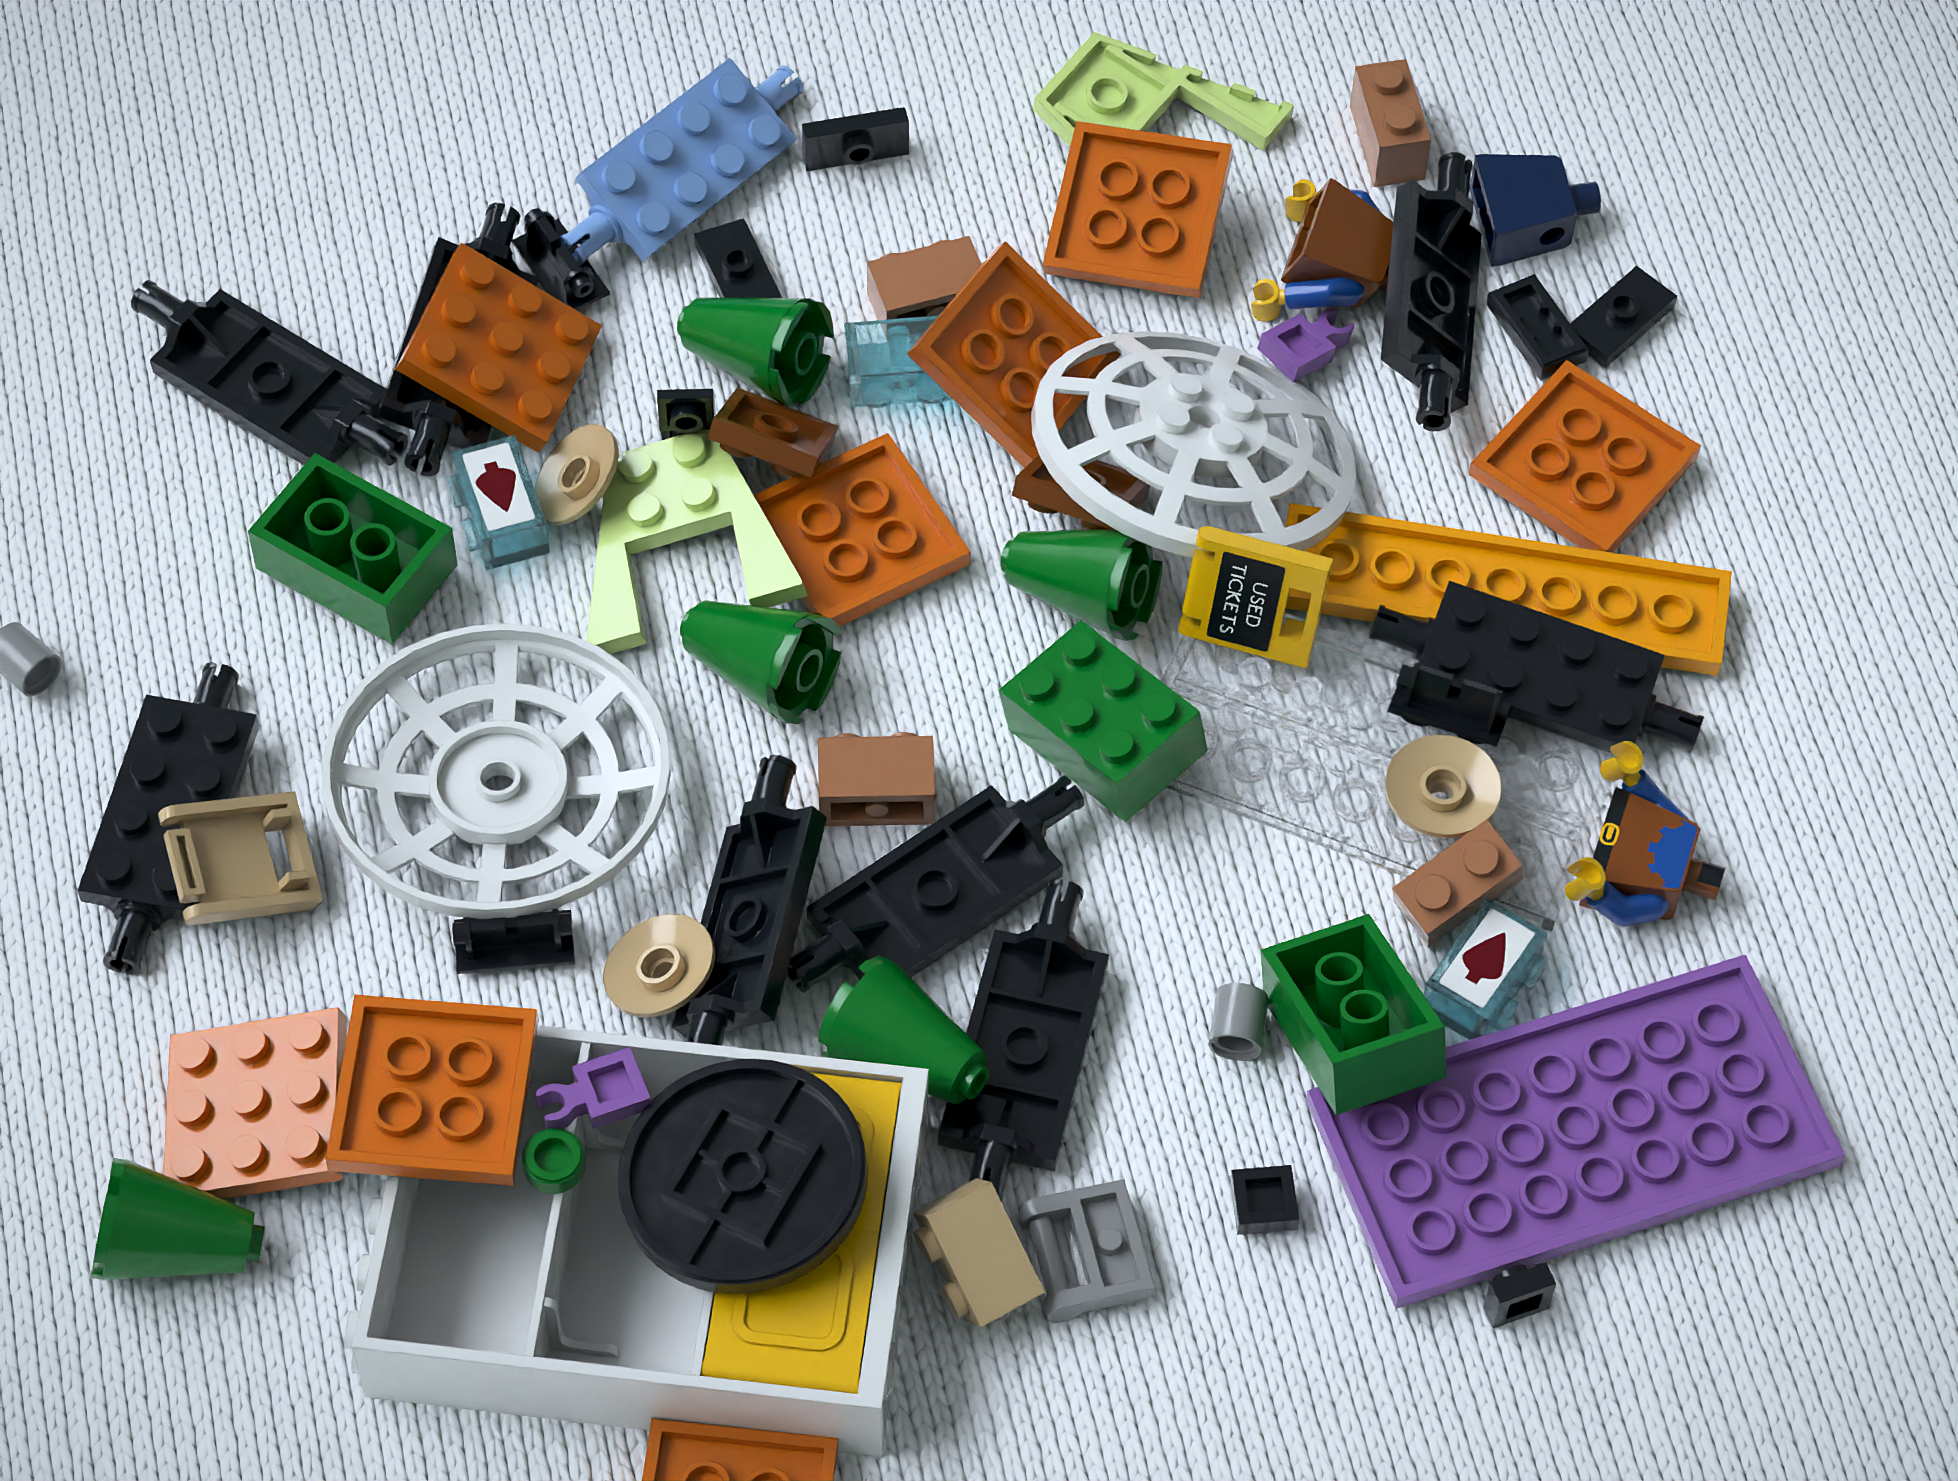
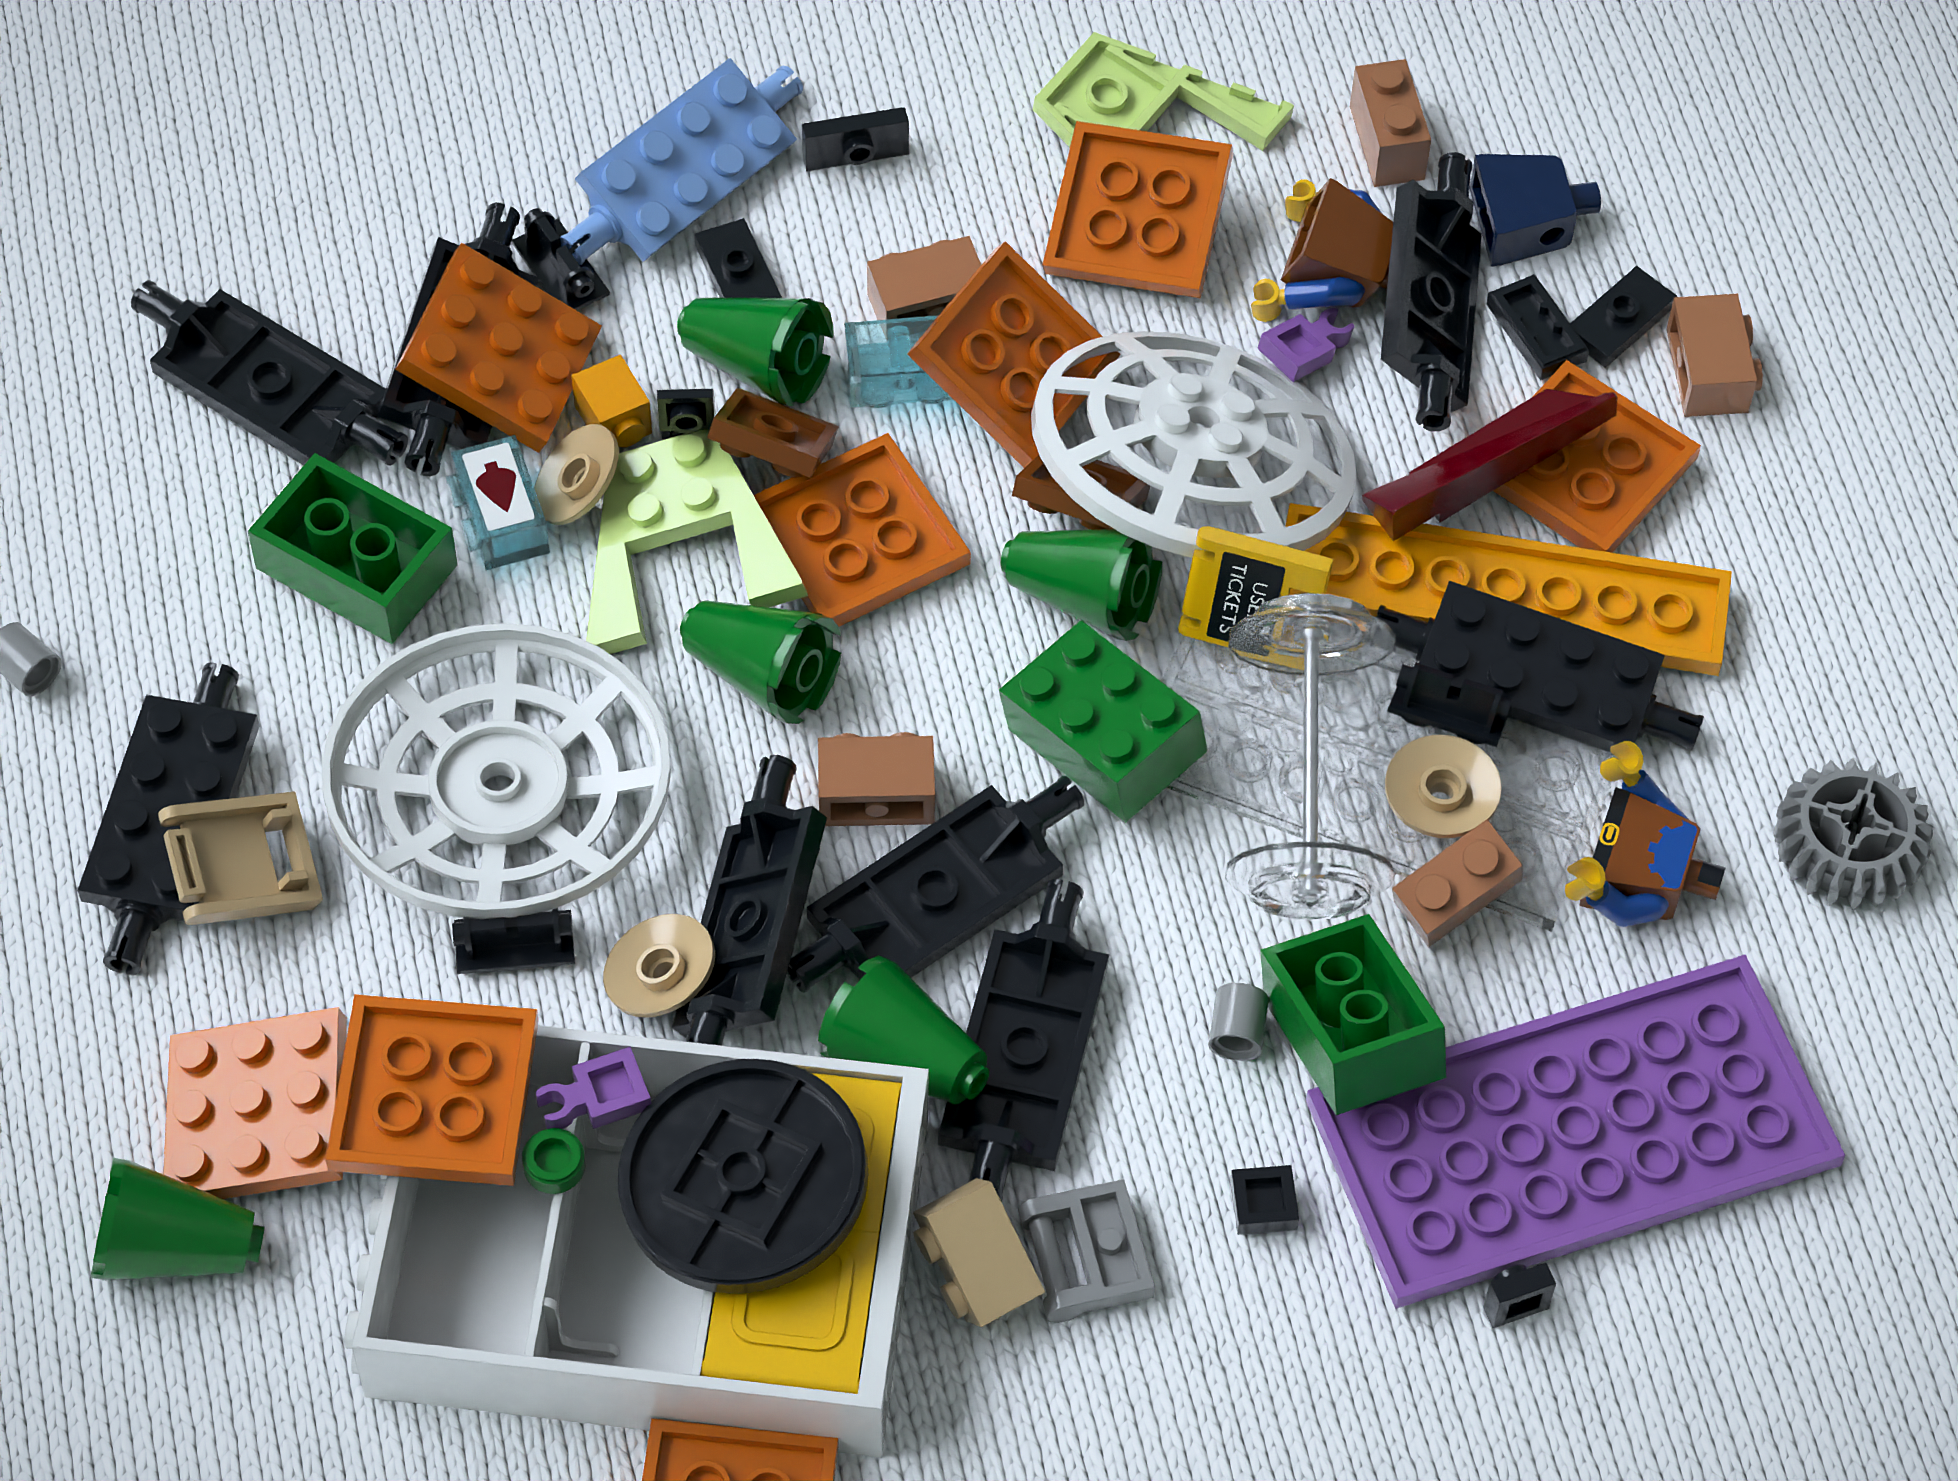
(613, 398): none -> light orange brick
(1313, 639): none -> clear axle
(1486, 970): brick -> none
(1487, 459): none -> dark red wedge
(1713, 355): none -> nougat brick
(1888, 842): none -> light grey gear

